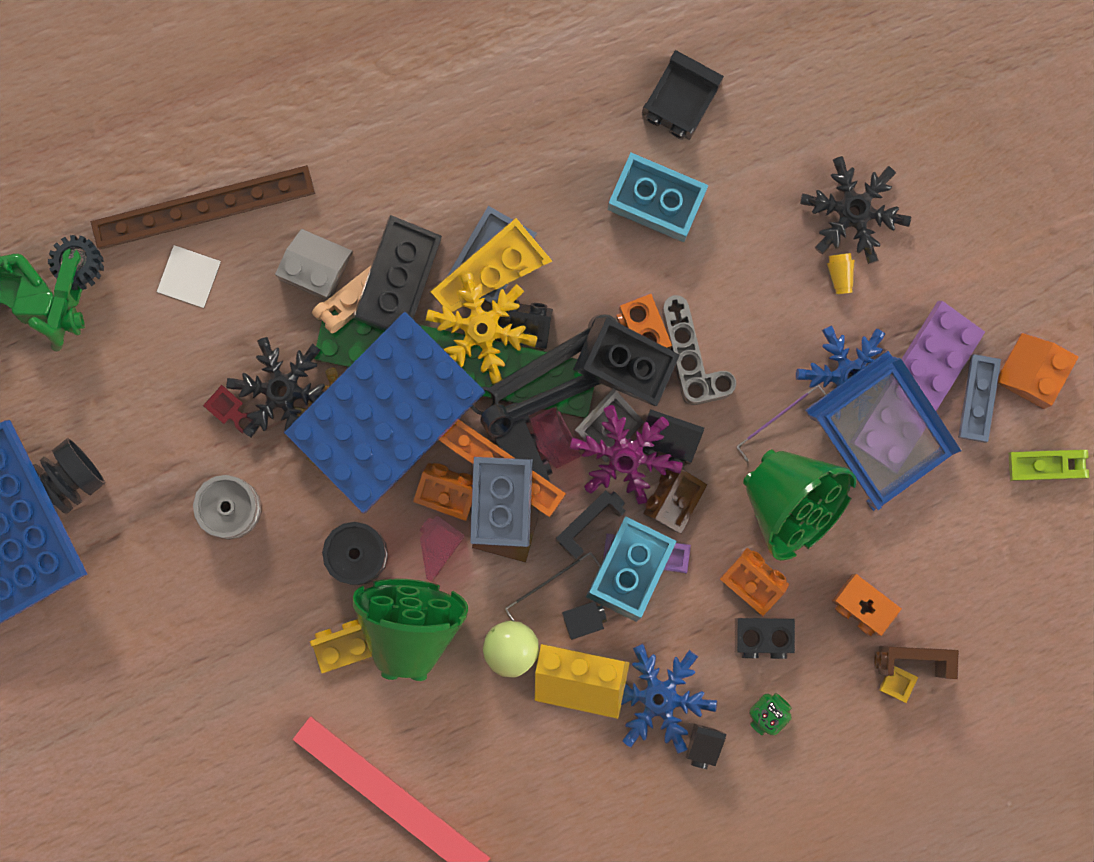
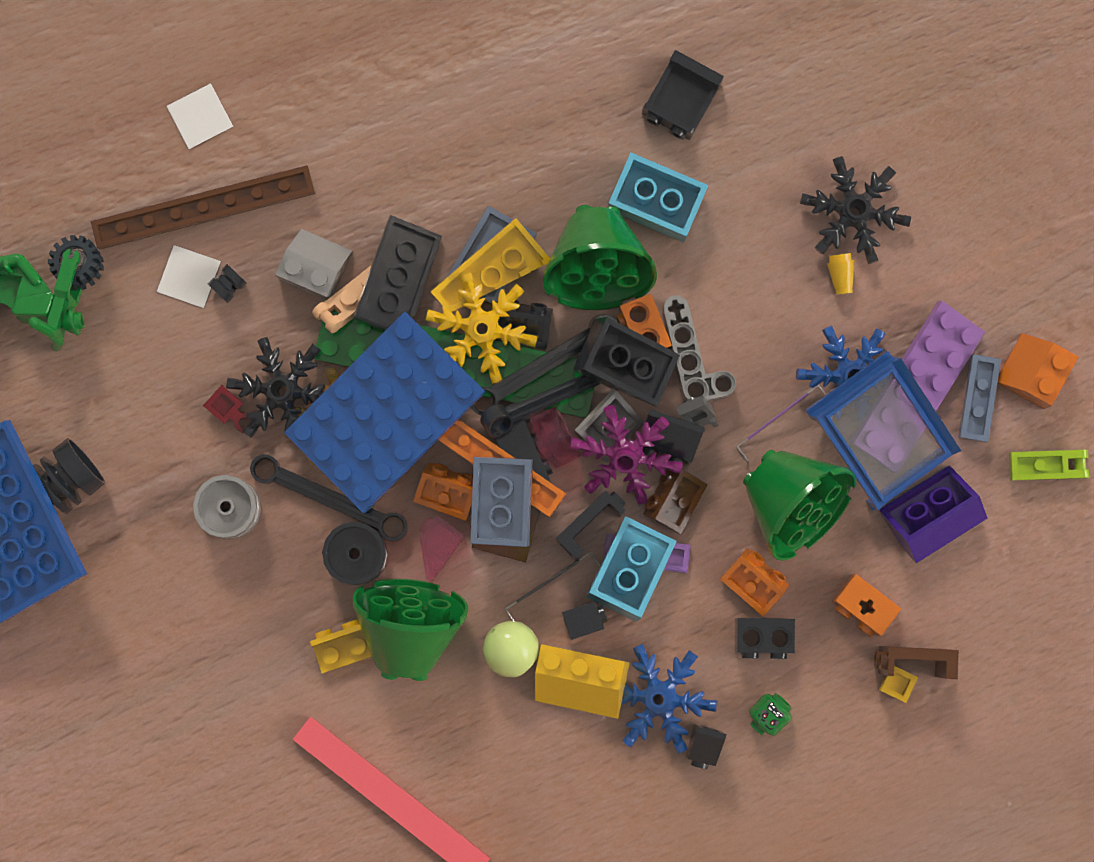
(199, 116): none -> white sticker
(227, 283): none -> black wheel
(326, 497): none -> black piece
(598, 262): none -> green cone
(697, 411): none -> dark grey plate
(933, 513): none -> dark purple slope

